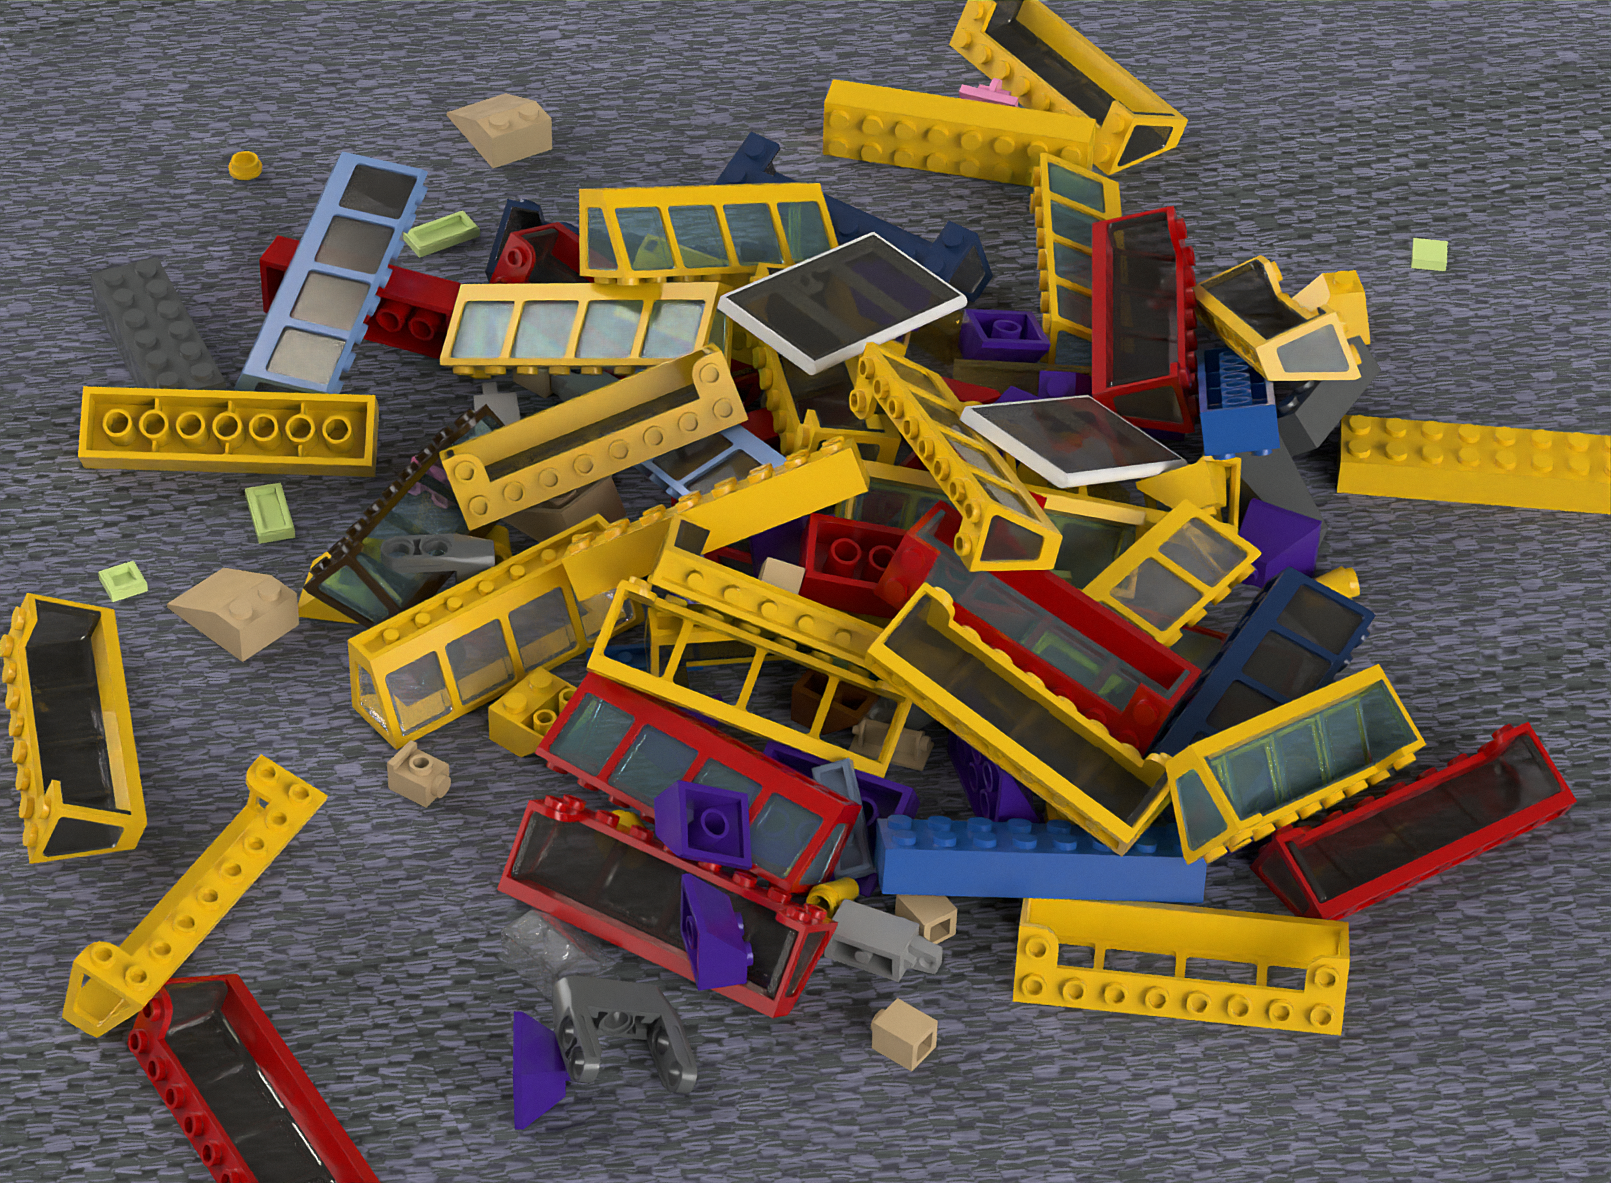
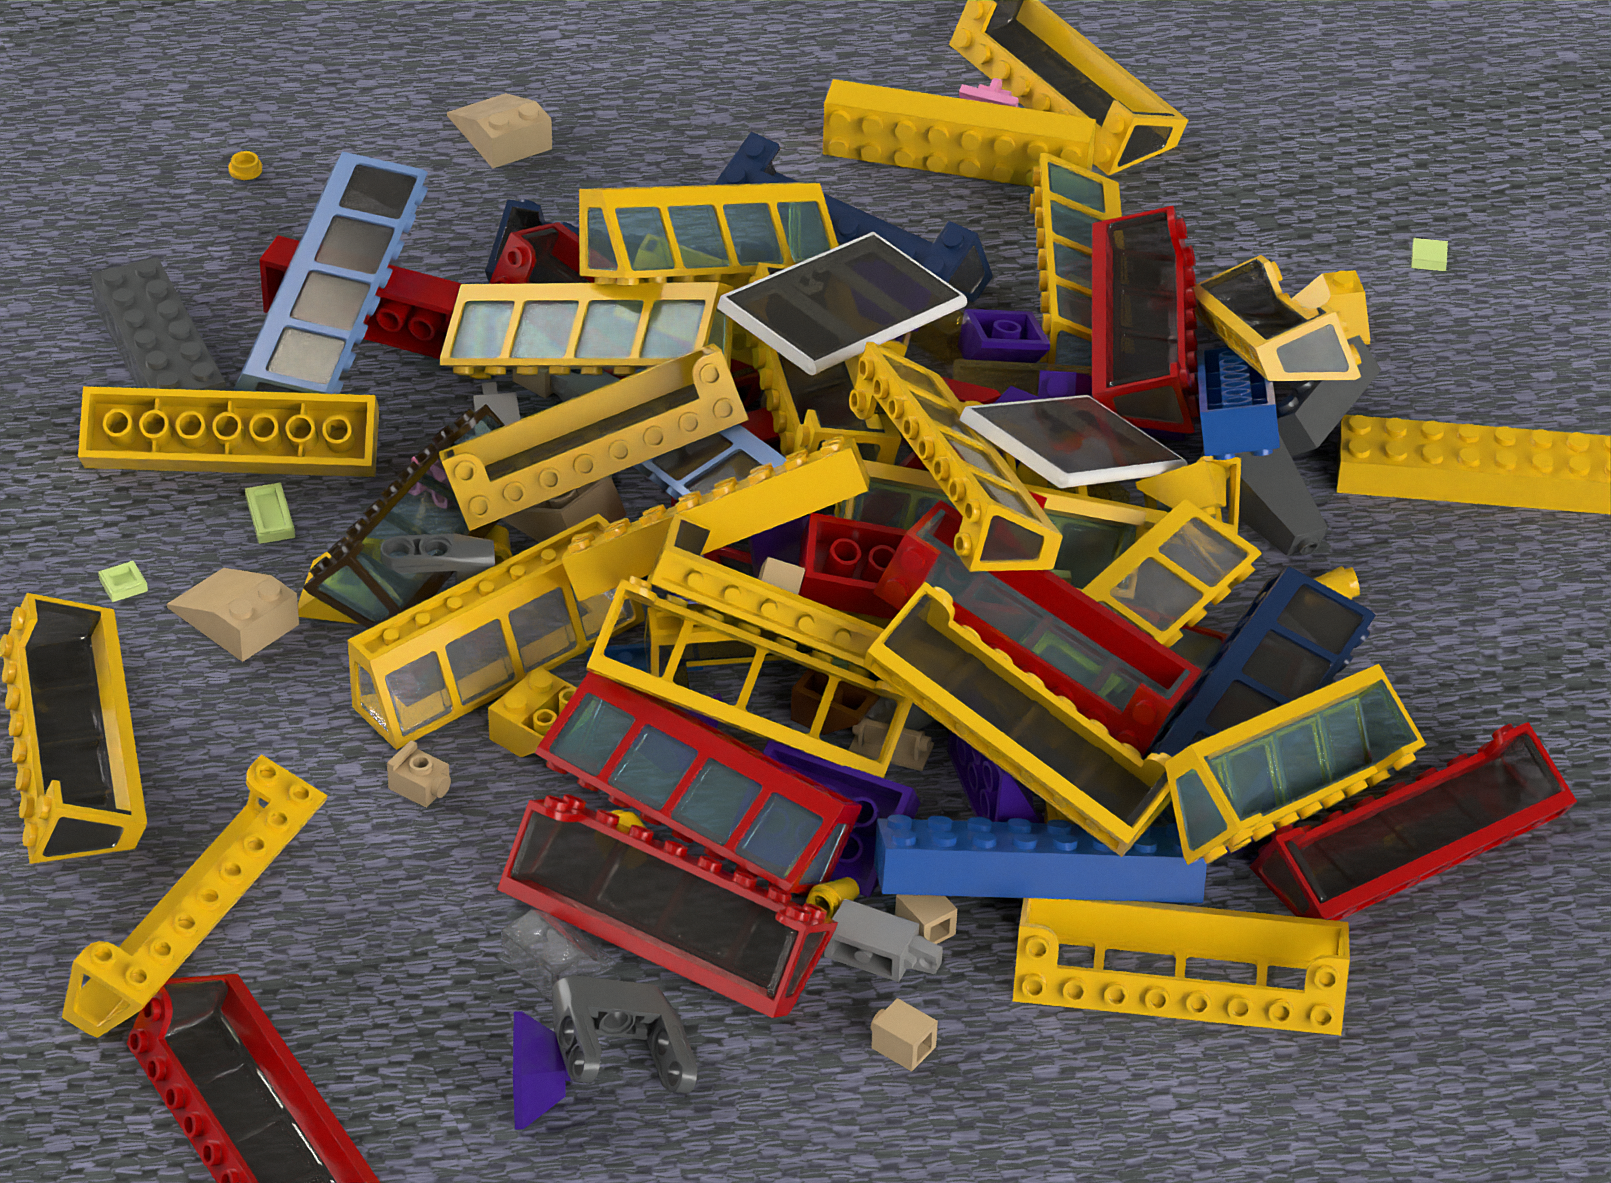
(441, 233): yellowish green tile -> none
(704, 824): dark purple slope -> none
(713, 936): dark purple slope -> none
(857, 855): sand blue tile -> none
(1283, 540): dark purple slope -> none

